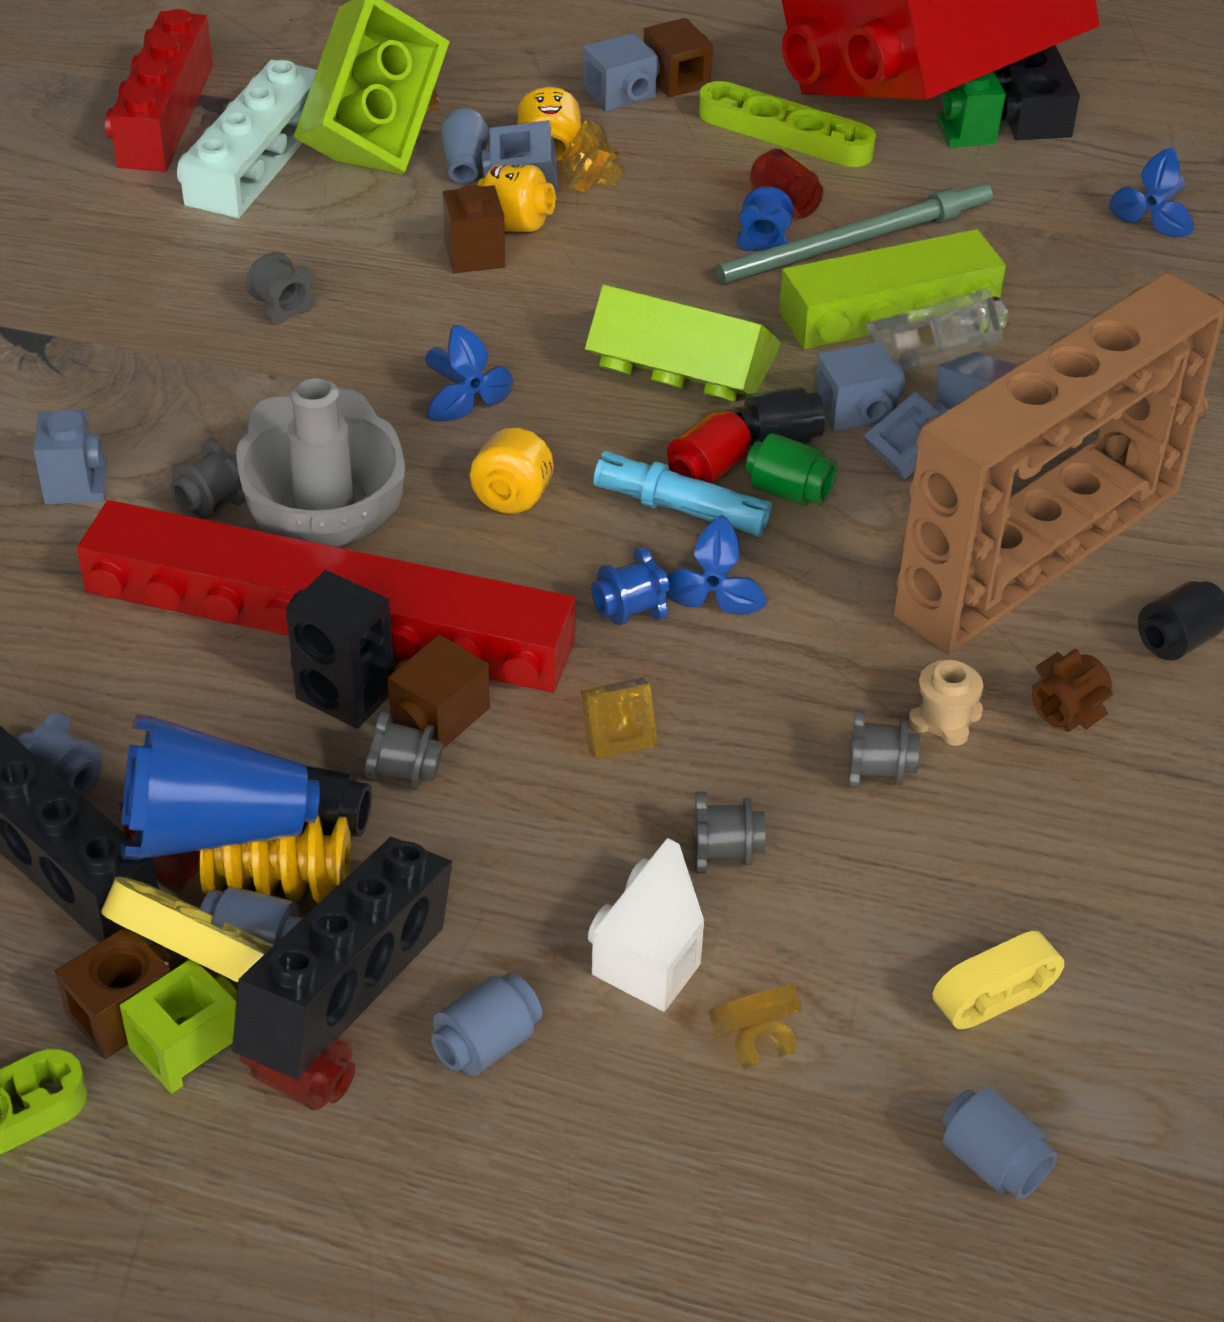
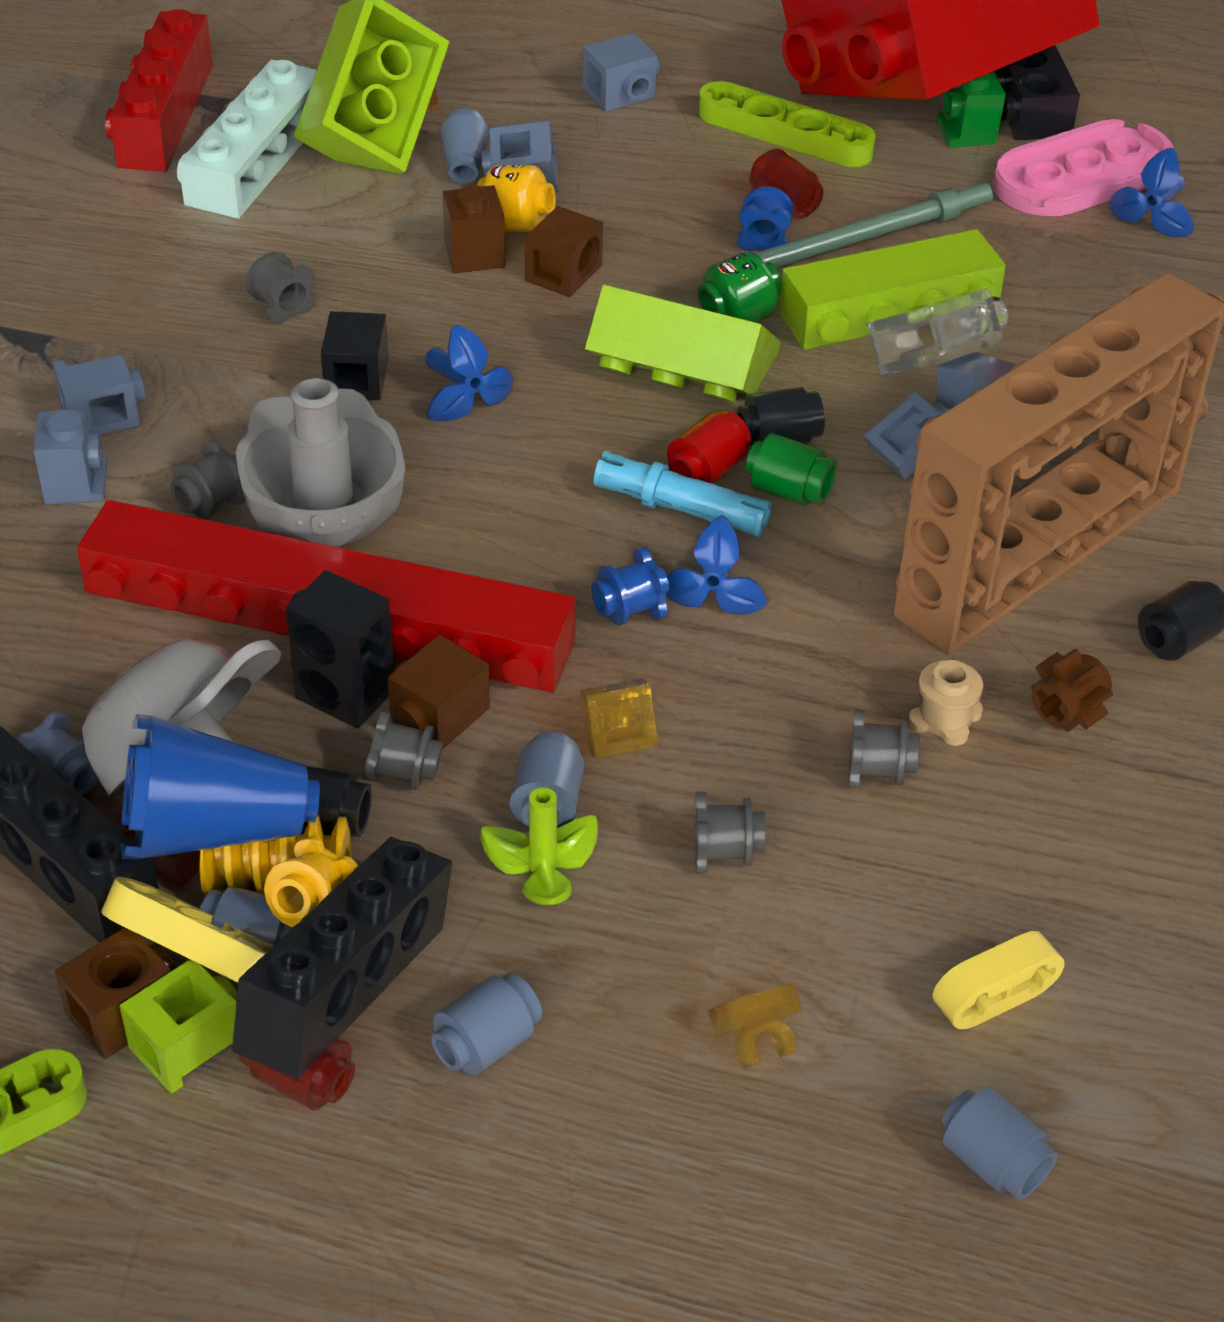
(102, 389): none -> sand blue brick
(179, 683): none -> light grey piece
(303, 882): none -> yellow brick
(356, 352): none -> black brick
(514, 466): yellow head -> none
(544, 851): none -> lime plant
(553, 763): none -> sand blue brick
(558, 108): yellow head -> none
(563, 251): none -> reddish brown brick
(591, 159): clear yellow tile -> none
(653, 931): white slope -> none
(682, 56): reddish brown brick -> none
(741, 287): none -> green head
(858, 385): sand blue brick -> none
(1076, 167): none -> bright pink tile

